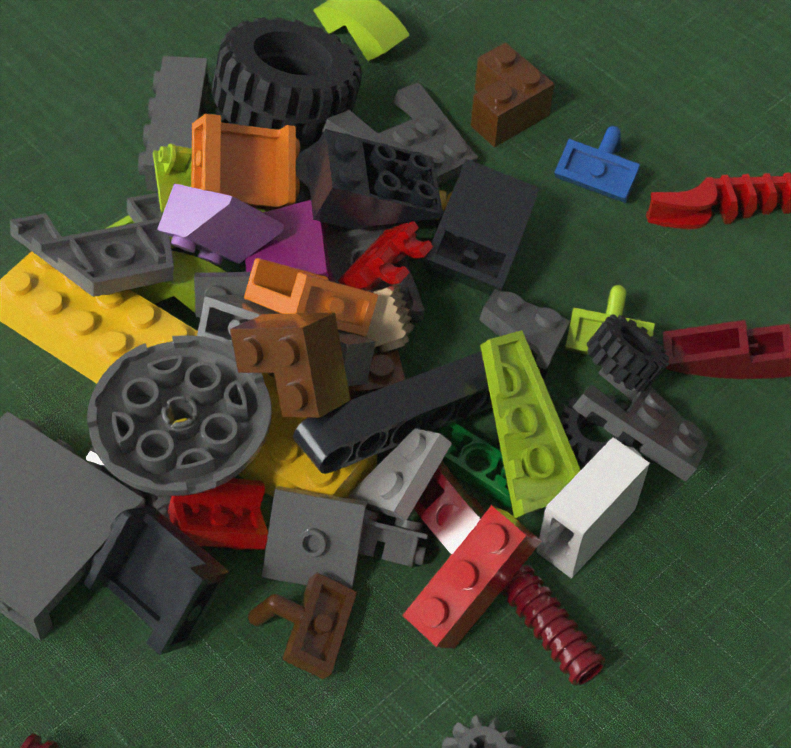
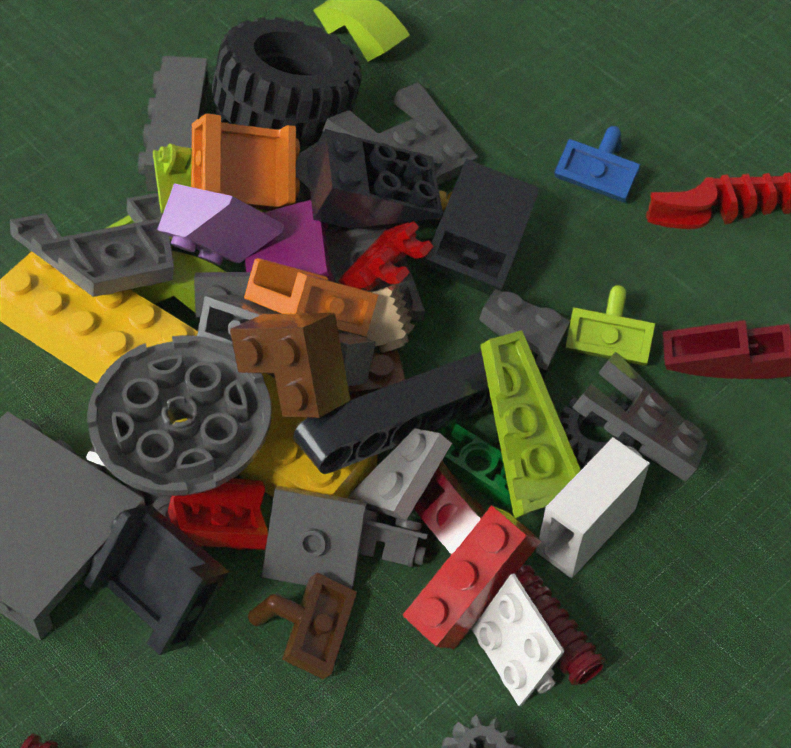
(508, 95): reddish brown brick -> none
(518, 641): none -> white hinge
(627, 353): black tyre -> none

